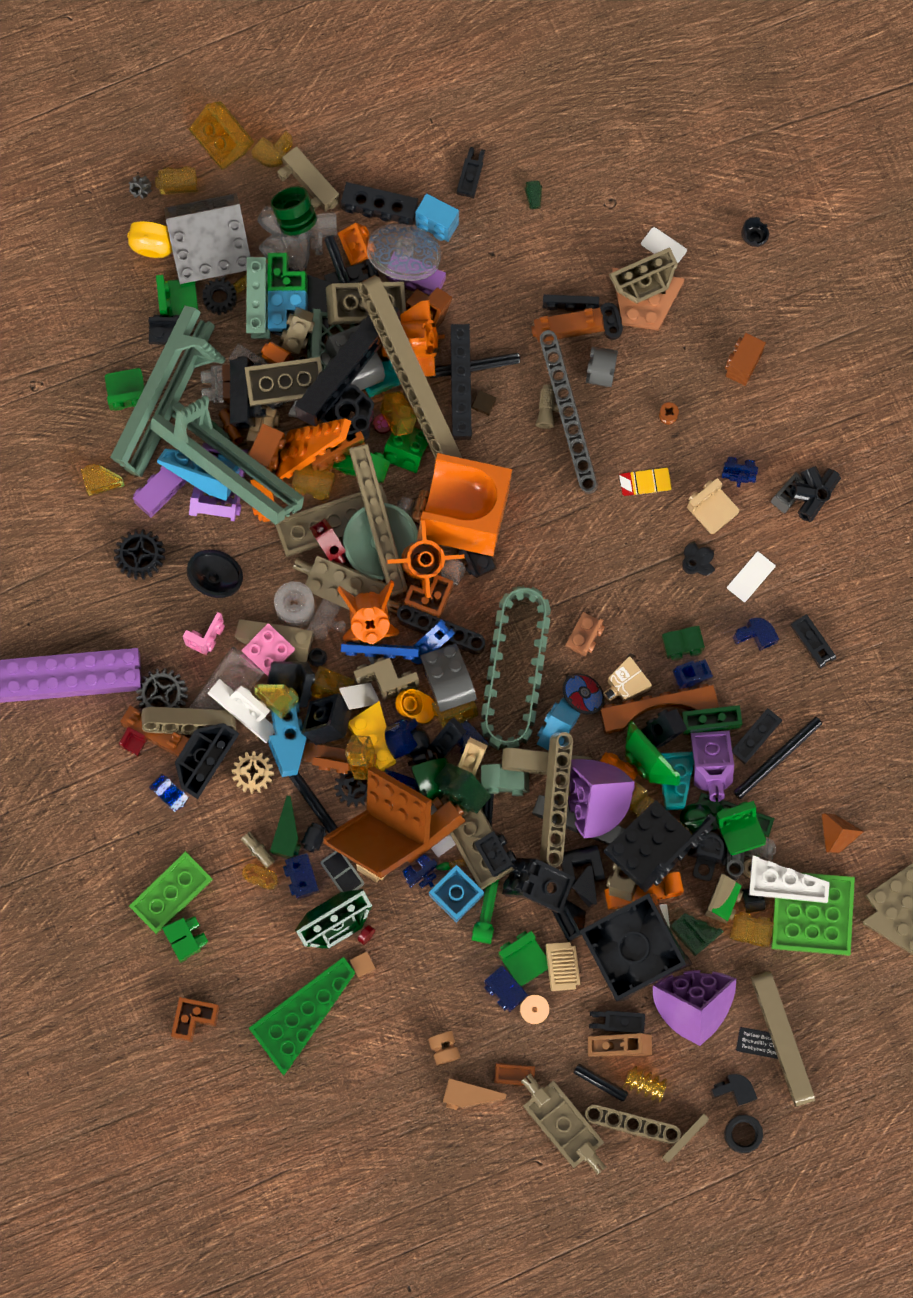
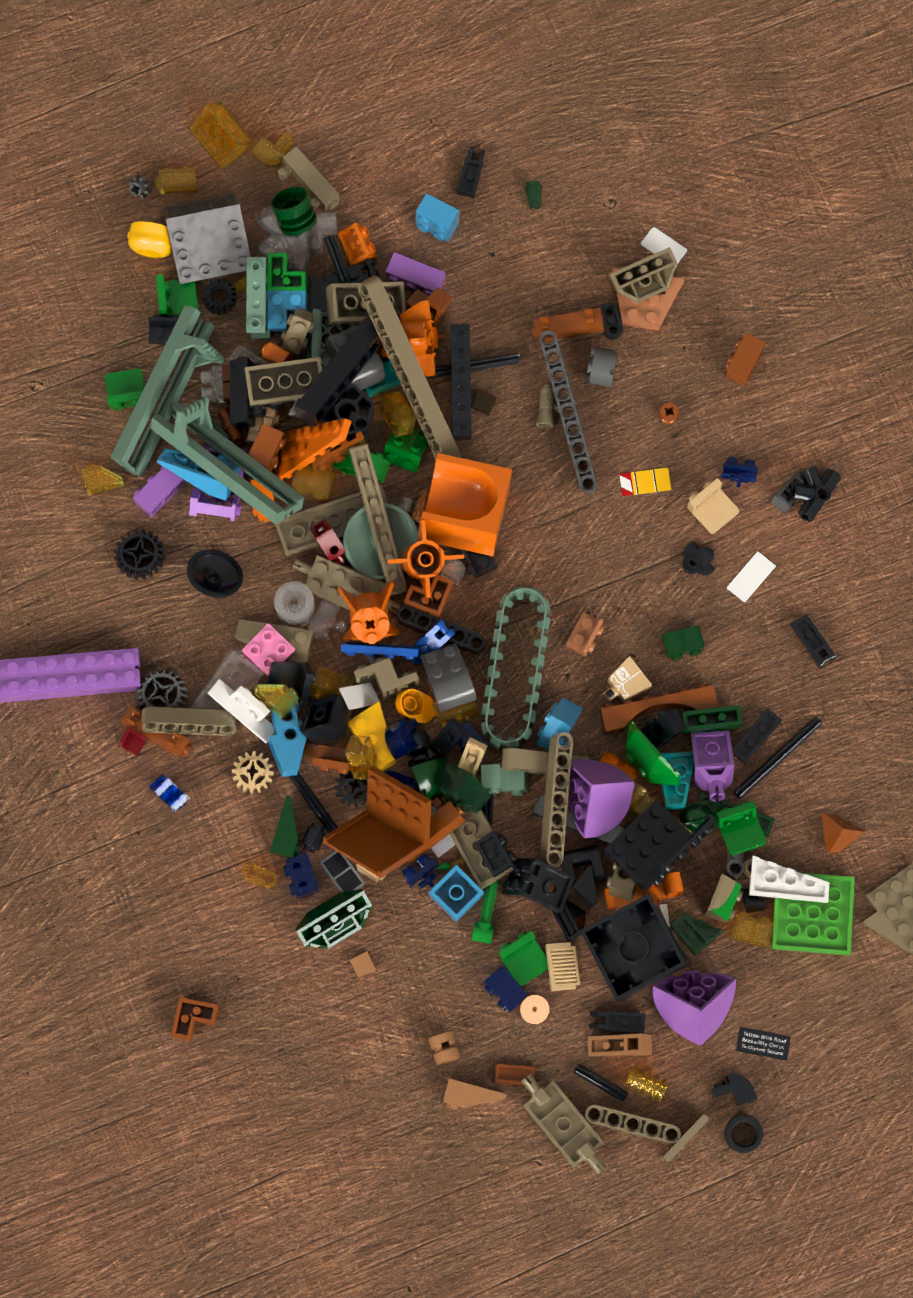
(170, 892): bright green plate -> none
(182, 939): green hips -> none
(203, 645): bright pink bracket -> none
(203, 756): black wedge -> none
(258, 850): dark tan pin -> none
(293, 1022): green wing -> none
(317, 657): black plate -> none
(366, 934): dark red tile -> none
(372, 196): black brick -> none
(381, 425): dark red tile -> none
(404, 252): clear dish -> none
(569, 303): black plate -> none
(583, 693): shield -> none
(692, 673): clear blue brick -> none
(709, 852): black container -> none
(755, 232): black hair -> none
(760, 630): clear blue brick -> none
(765, 851): clear bracket -> none
(782, 1038): dark tan beam -> none

